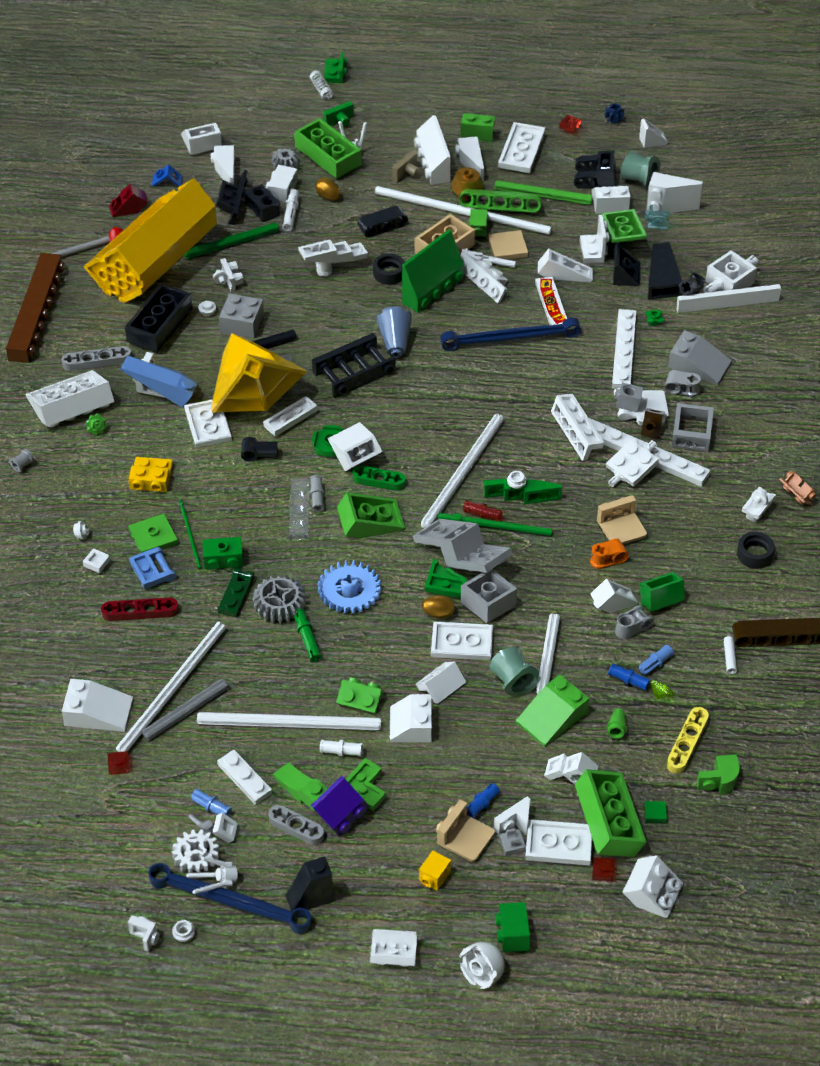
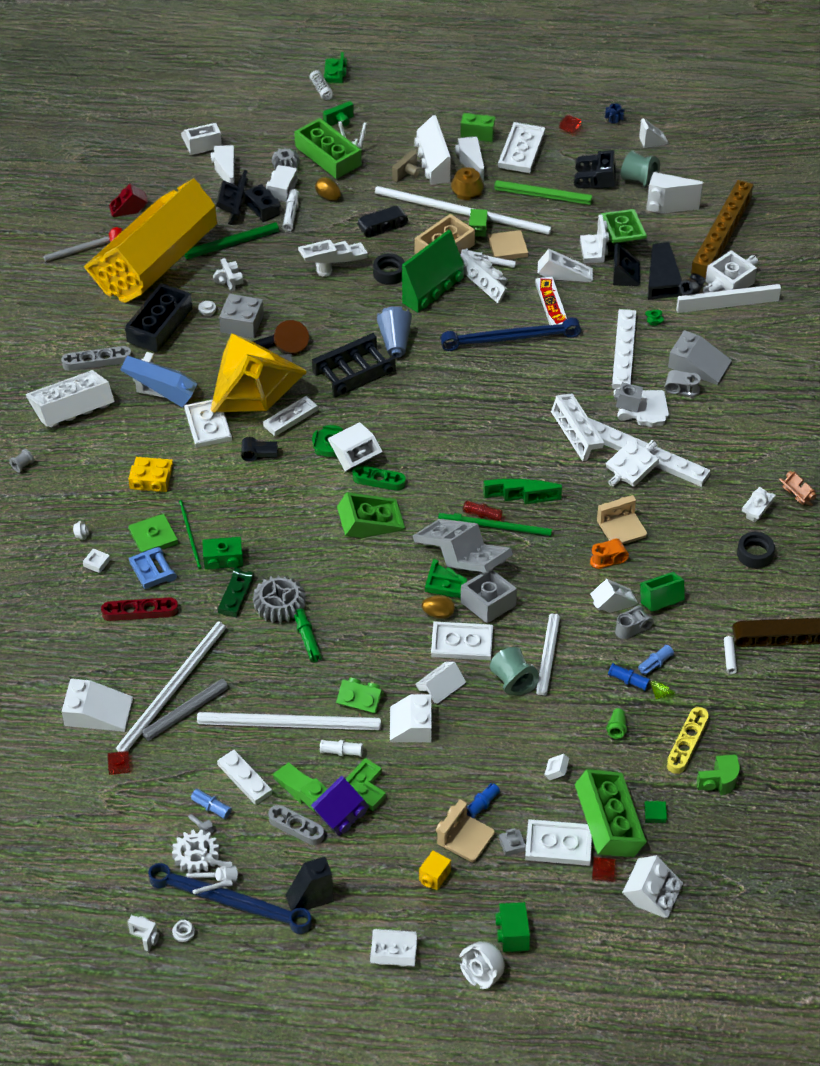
(35, 308): reddish brown brick -> none
(96, 424): bright green plant -> none
(165, 173): blue bracket -> none
(225, 828): white plate -> none
(291, 337): none -> reddish brown tile
(299, 509): clear tile -> none
(317, 493): light grey pin -> none
(349, 576): light blue gear -> none
(462, 470): white axle -> none
(507, 196): bright green beam -> none
(515, 815): white slope -> none
(516, 479): white plate -> none
(553, 710): slope -> none
(576, 766): white brick -> none
(611, 199): white slope -> none
(652, 423): dark brown bracket -> none
(657, 219): clear light blue bracket -> none
(699, 440): light grey window -> none
(723, 227): none -> pearl gold brick

